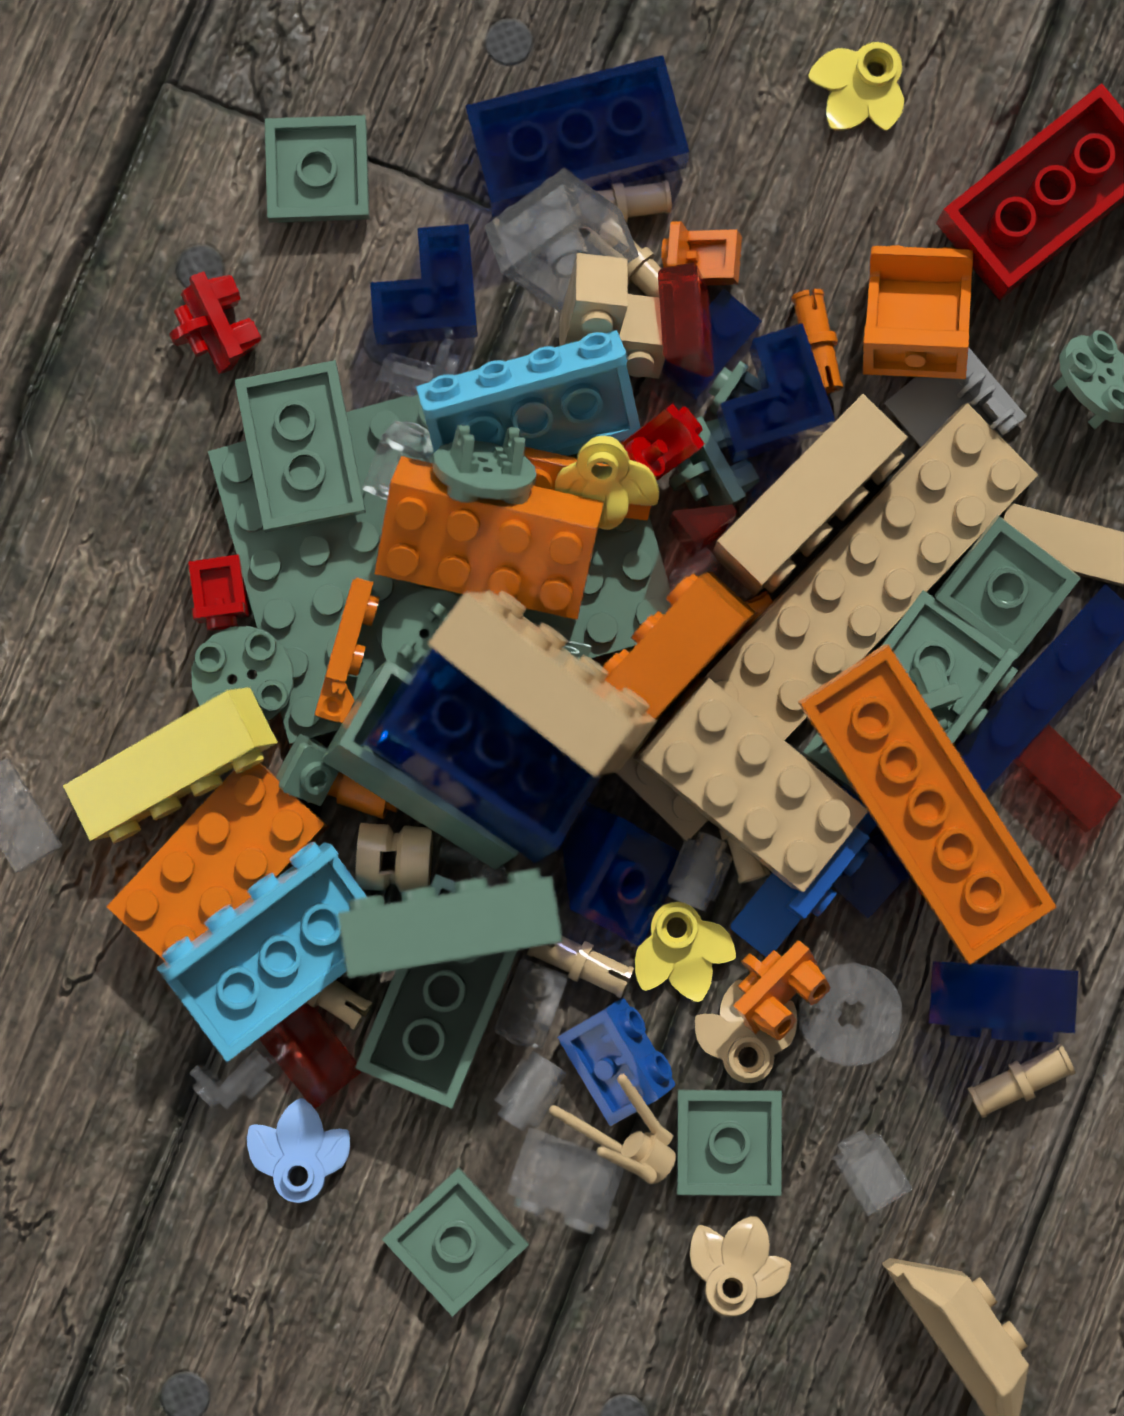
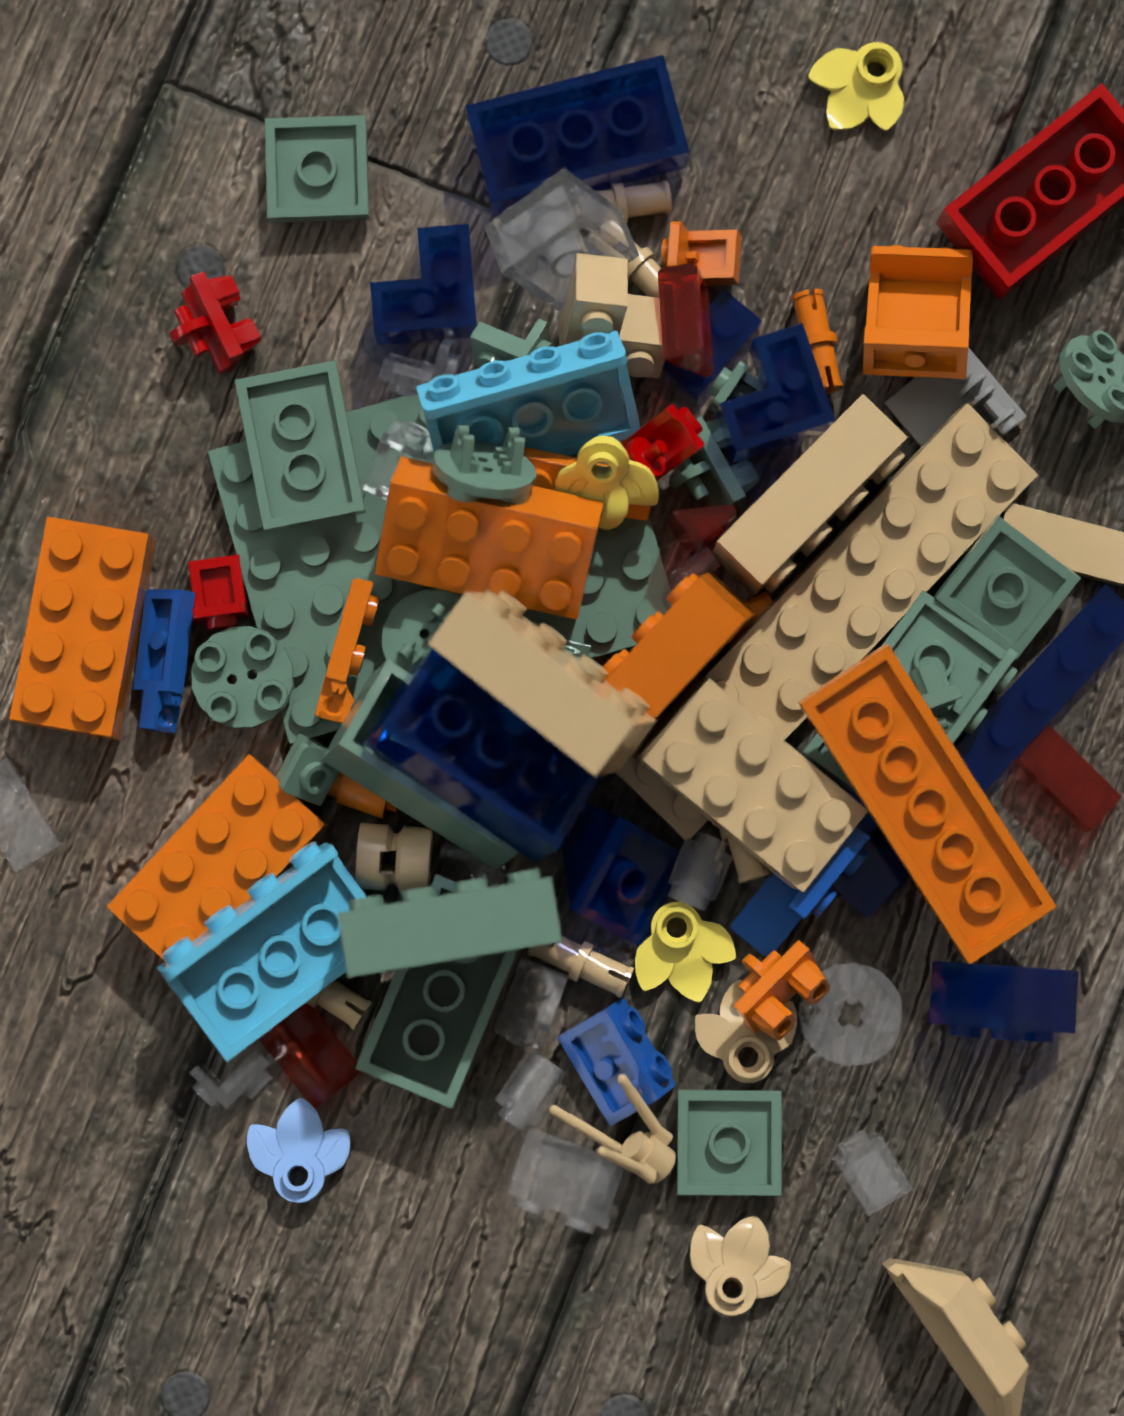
(83, 628): none -> orange brick
(163, 657): none -> blue hinge
(171, 764): light yellow brick -> none
(455, 1241): sand green plate -> none
(494, 344): none -> sand green bracket
(1021, 1080): tan pin -> none

